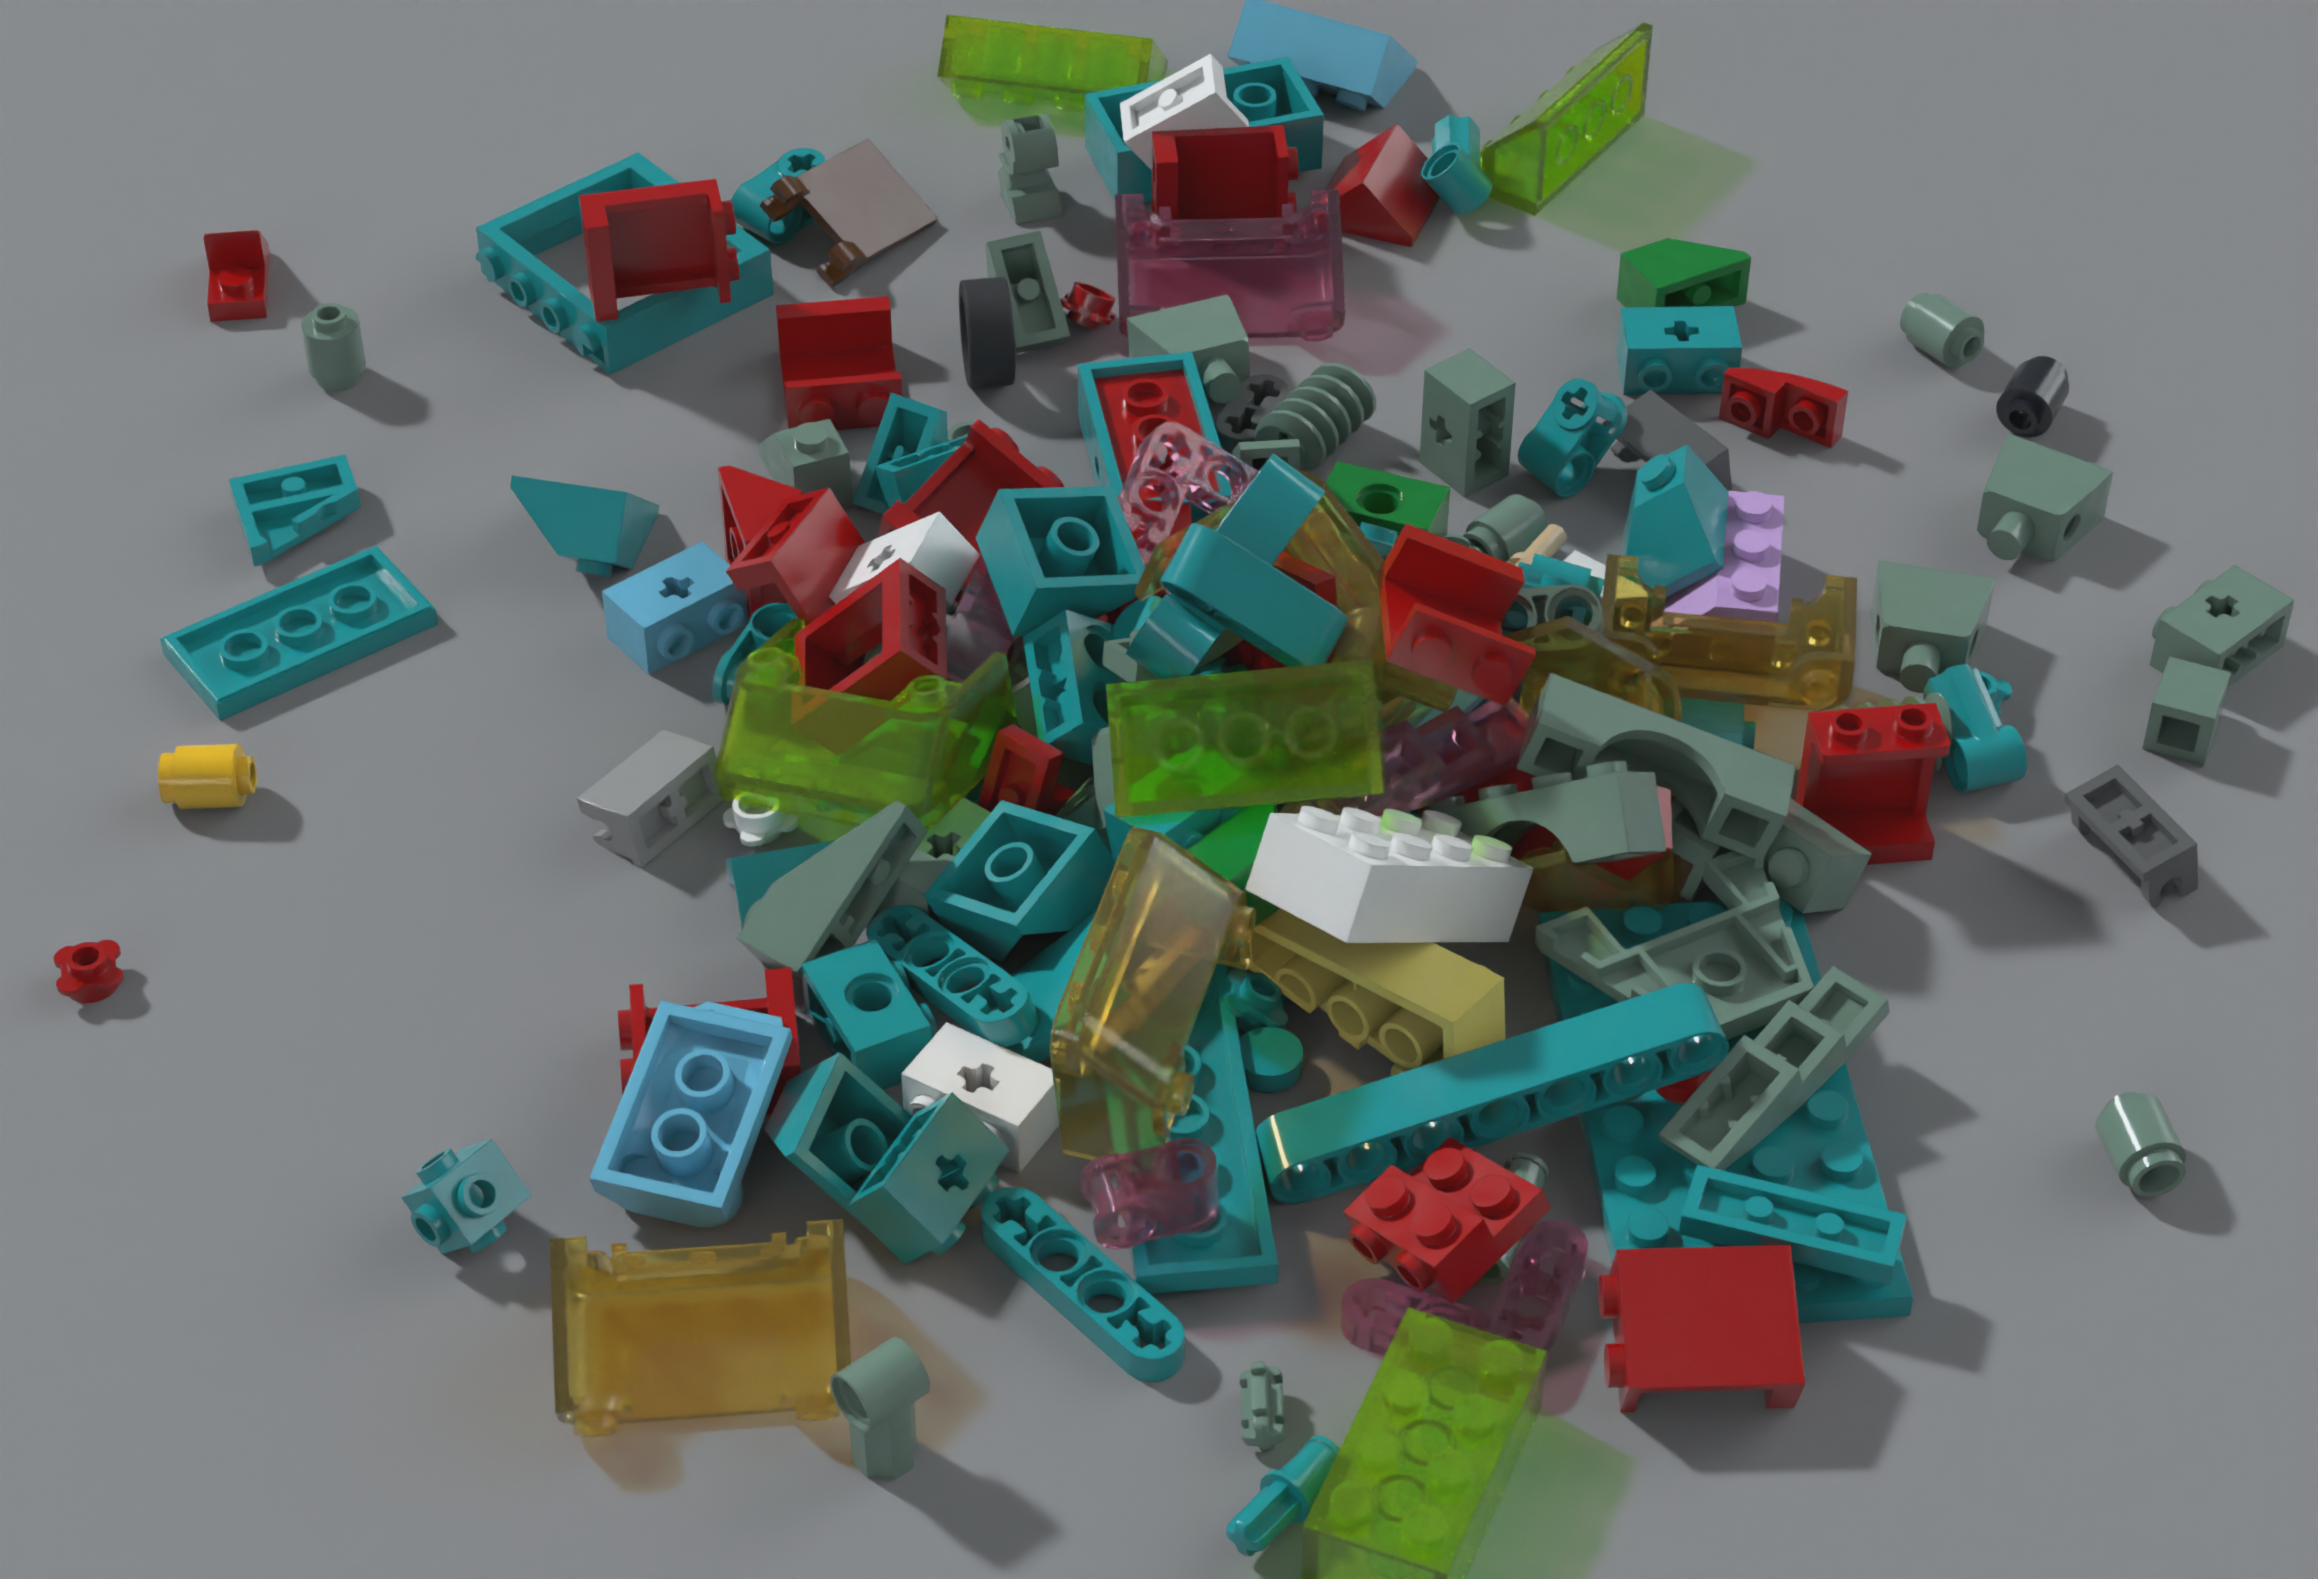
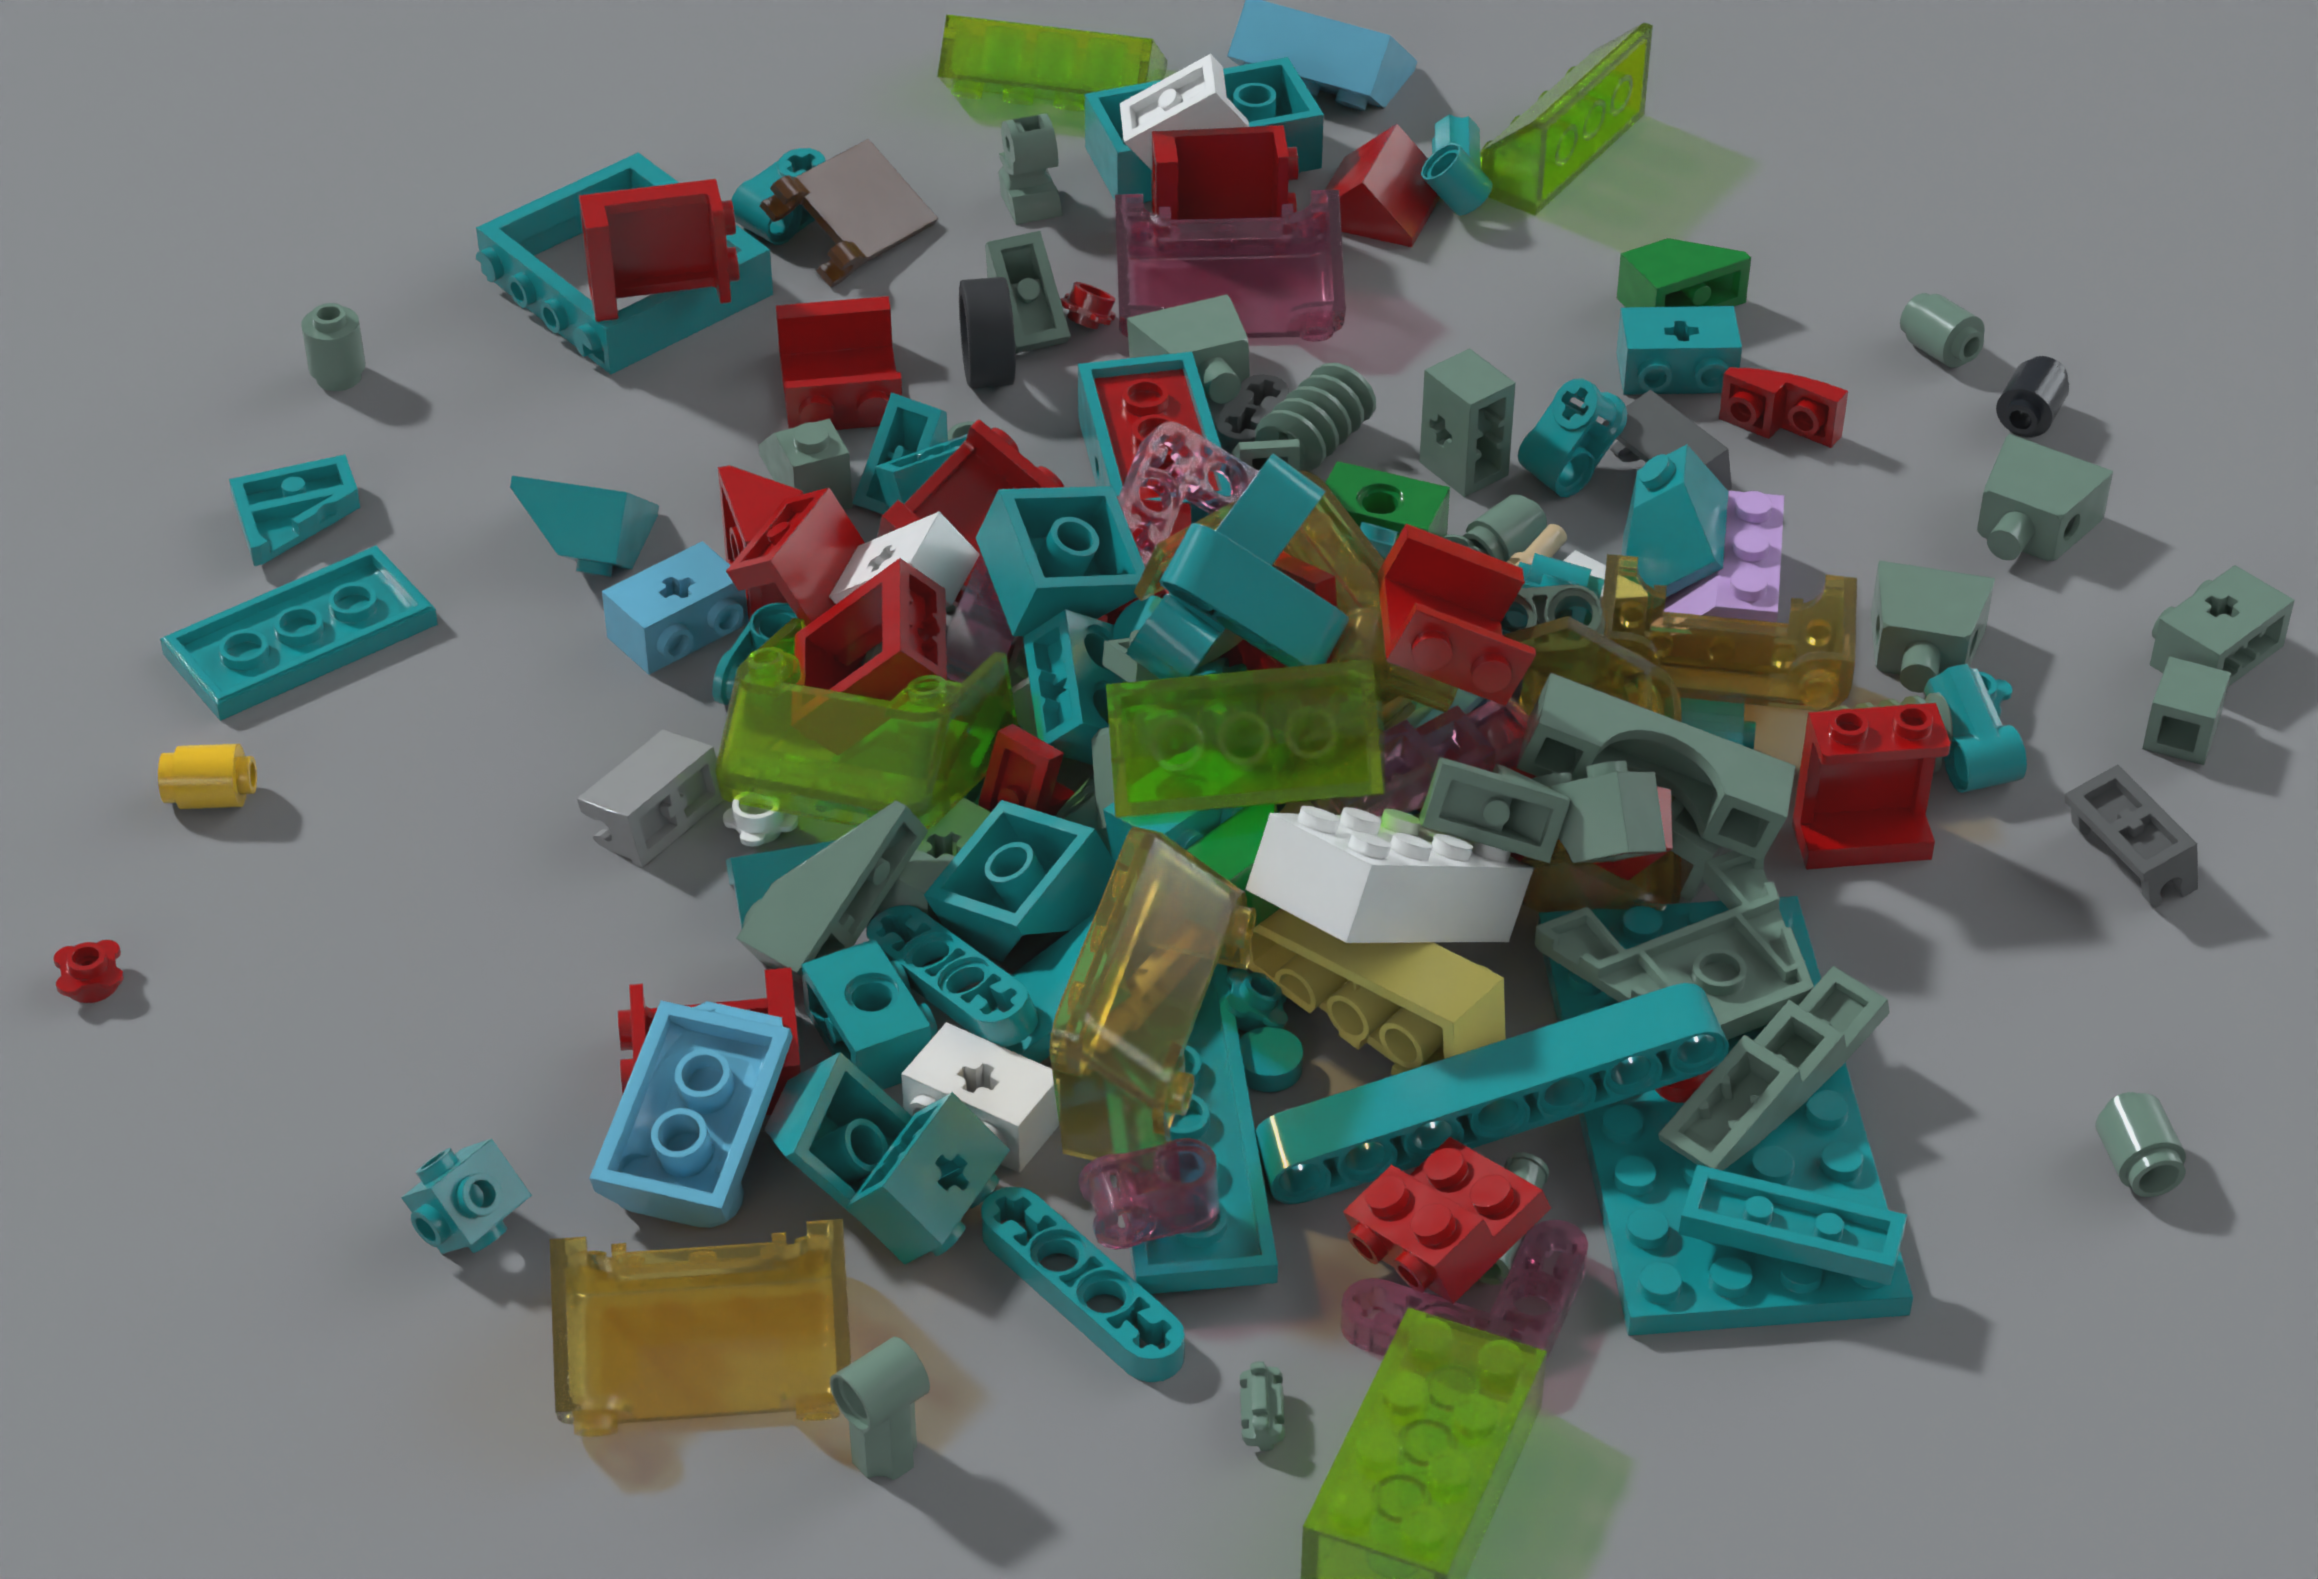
(237, 275): red slope -> none
(1283, 1497): teal axle -> none
(1495, 808): none -> sand green slope
(1703, 1322): red panel -> none
(1813, 862): sand green slope -> none

